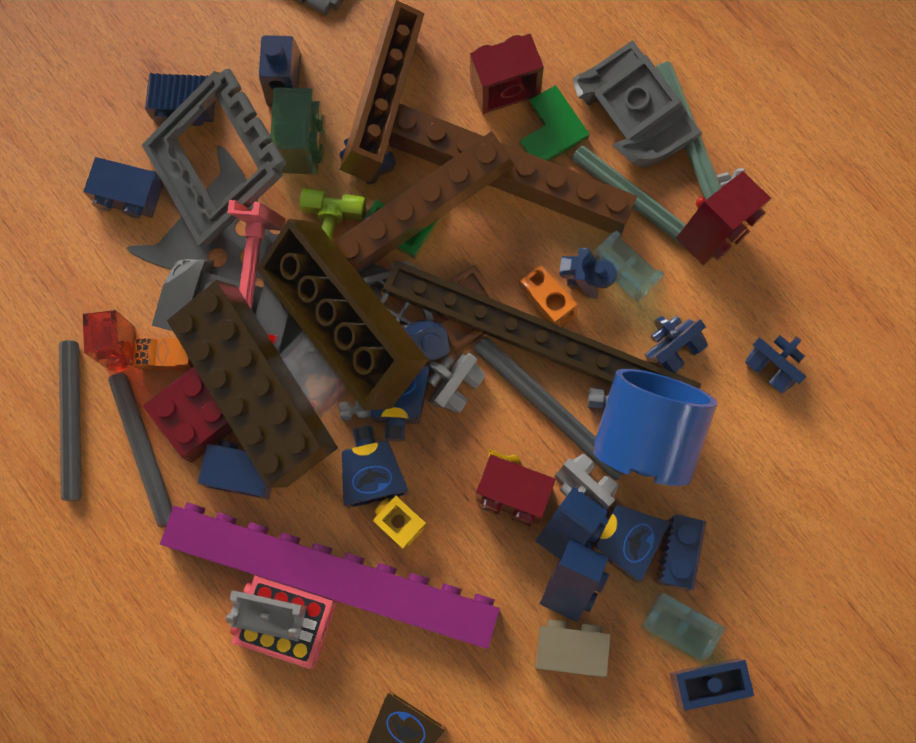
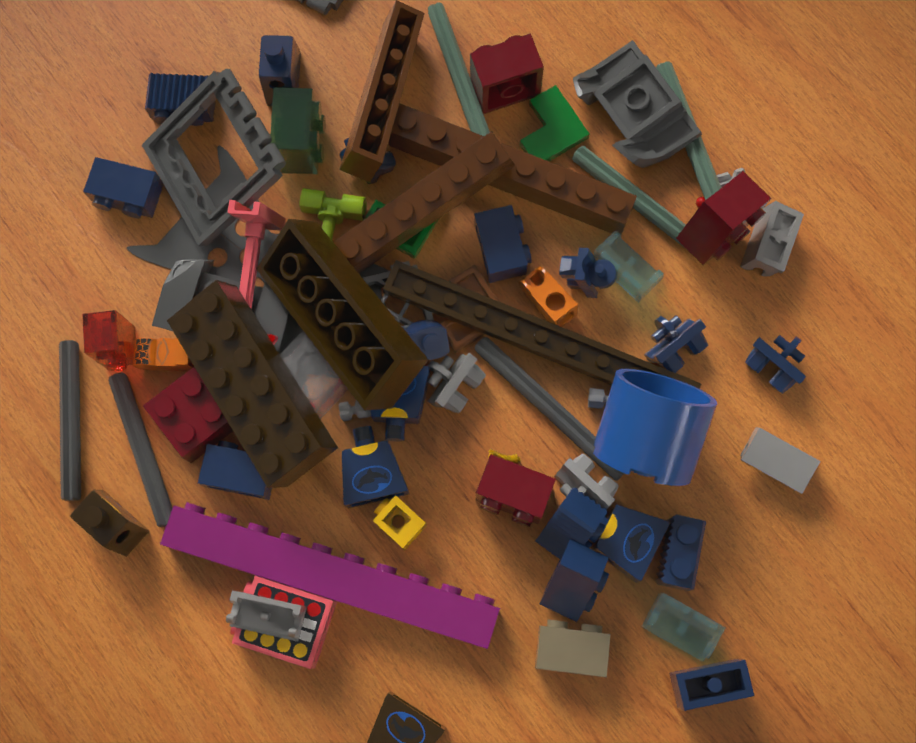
(106, 520): none -> dark brown torso
(457, 69): none -> sand green axle
(501, 243): none -> dark blue brick
(772, 239): none -> light grey hinge
(779, 459): none -> light grey hinge

